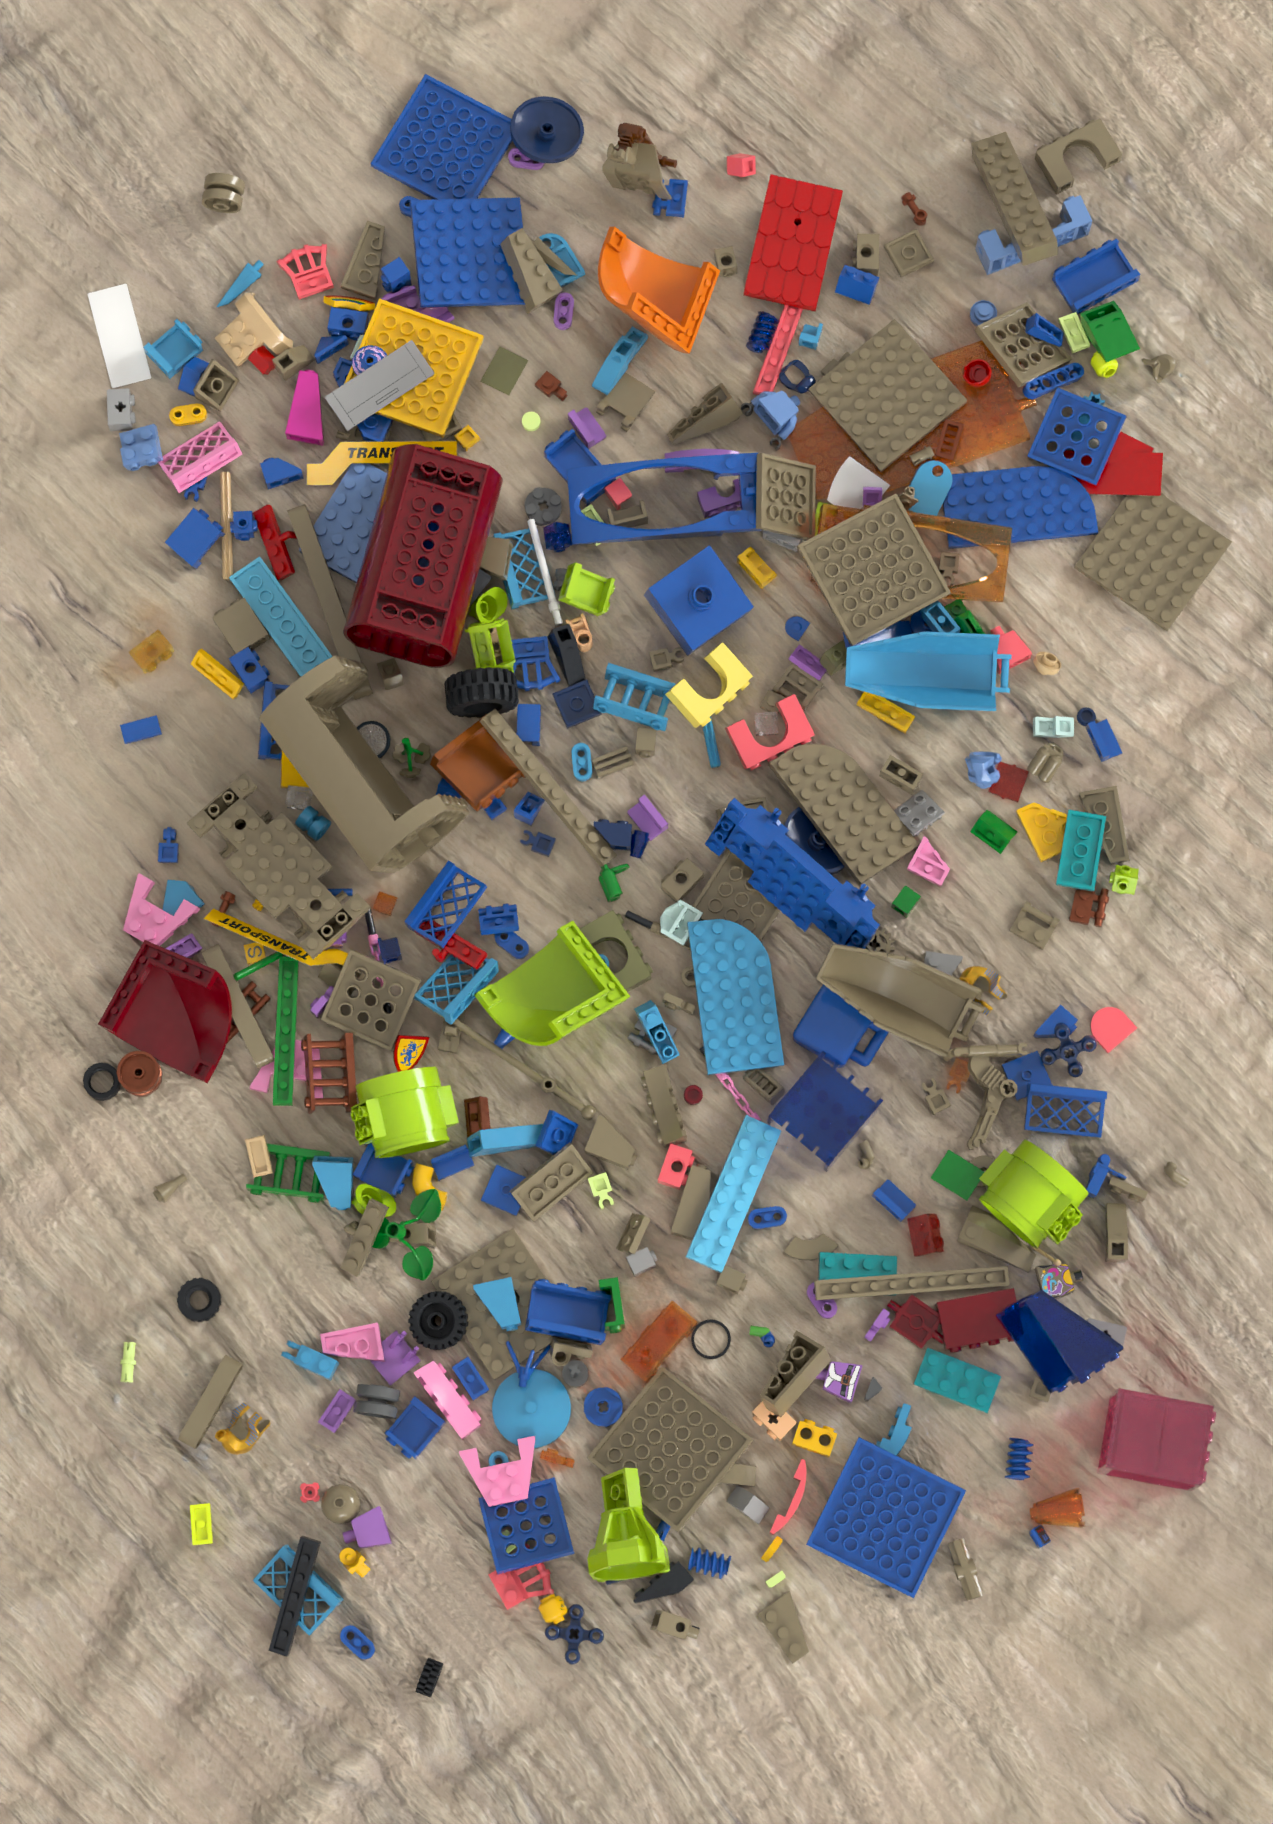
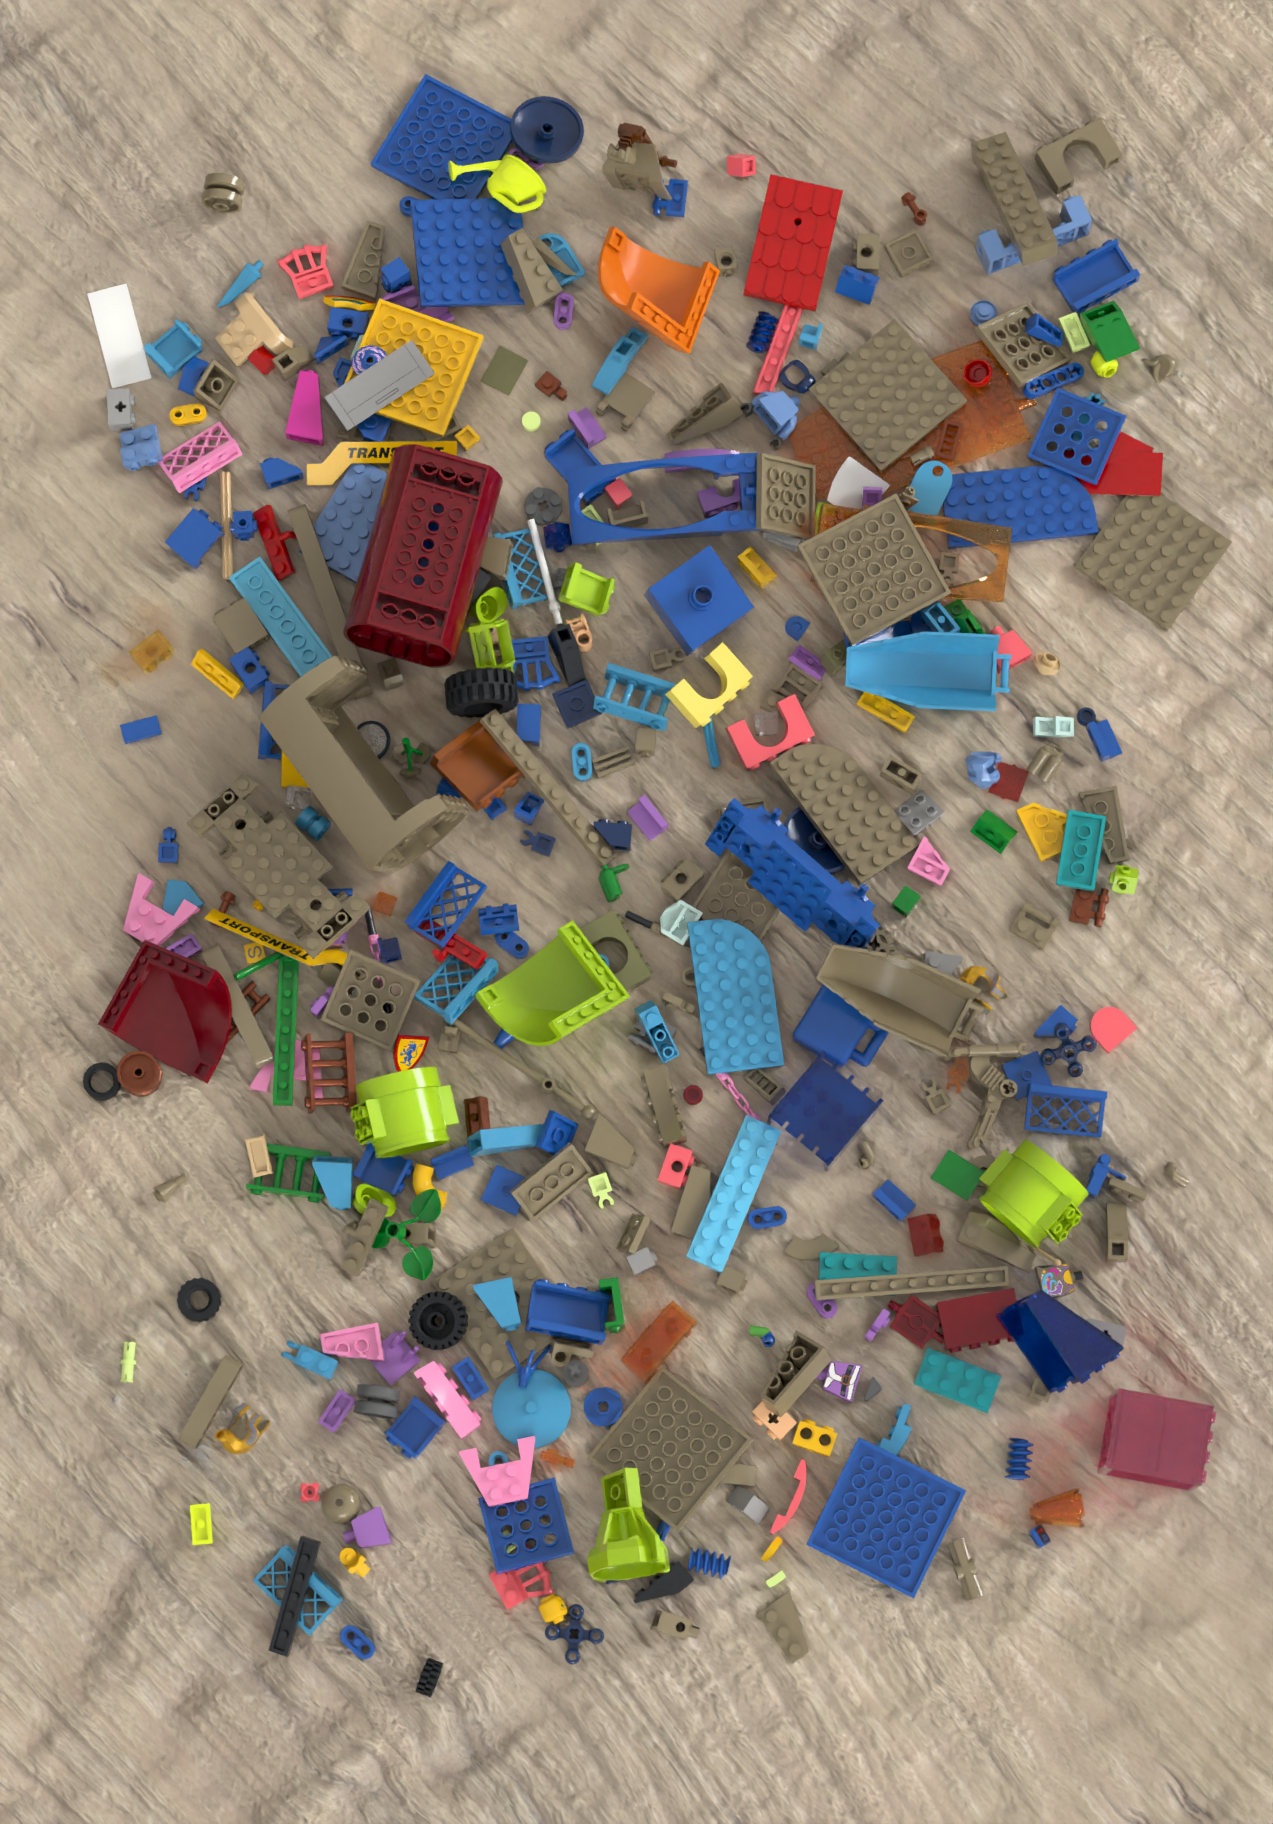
(510, 182): none -> neon yellow piece
(638, 843): clear blue cone -> none
(710, 1321): black piece -> none

